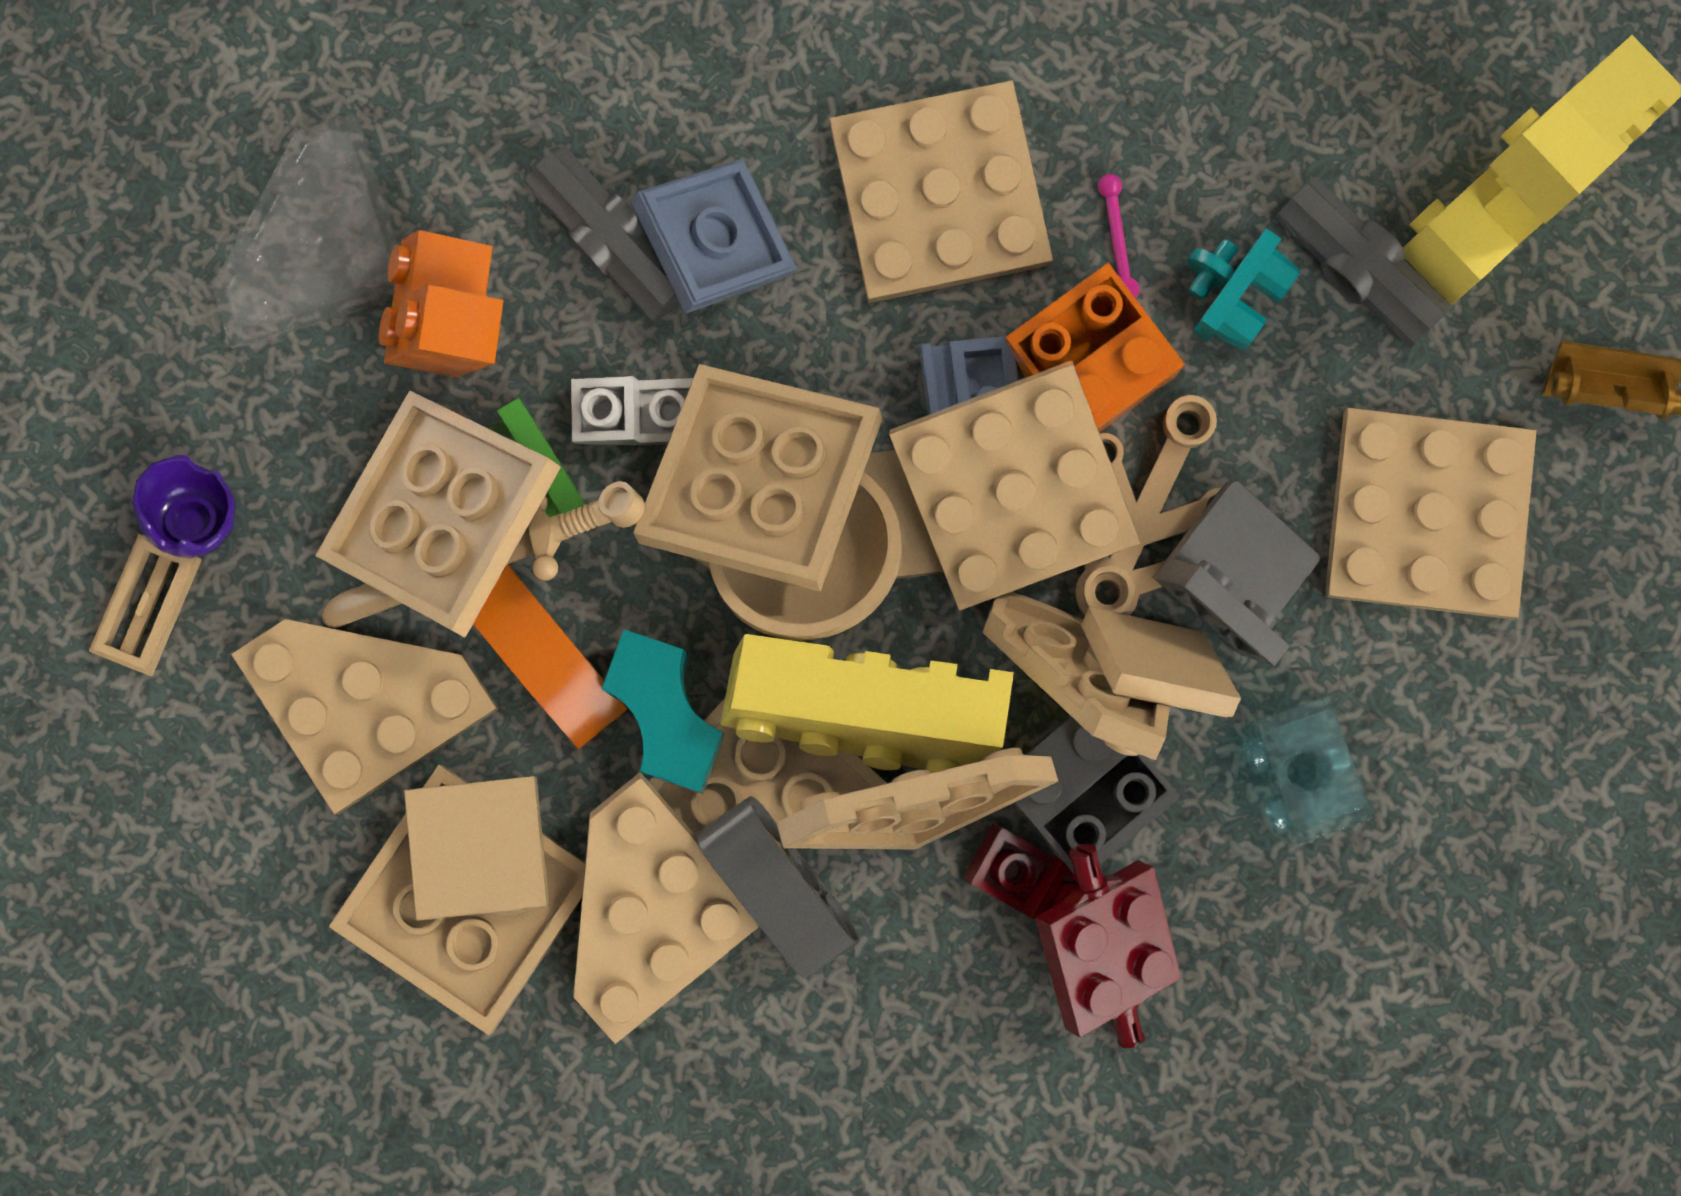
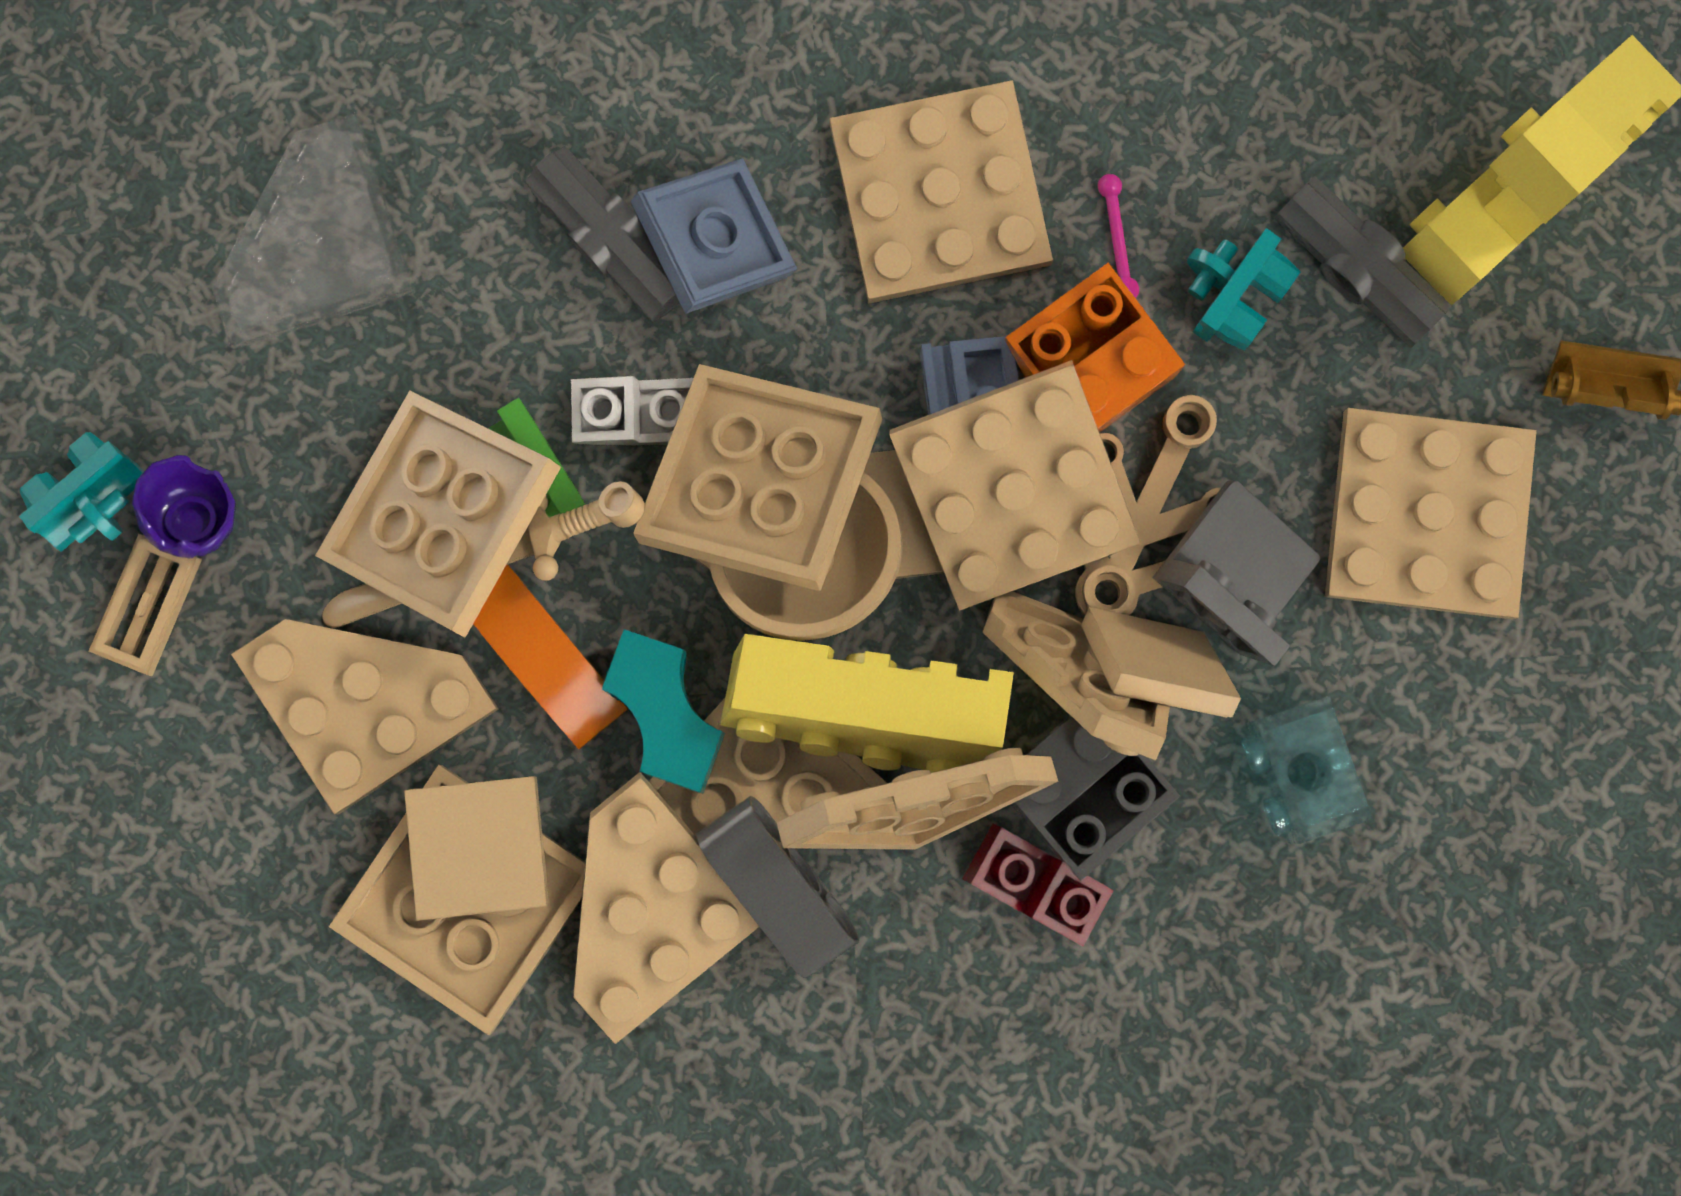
(83, 498): none -> teal hips
(440, 306): orange brick -> none
(1108, 946): plate -> none

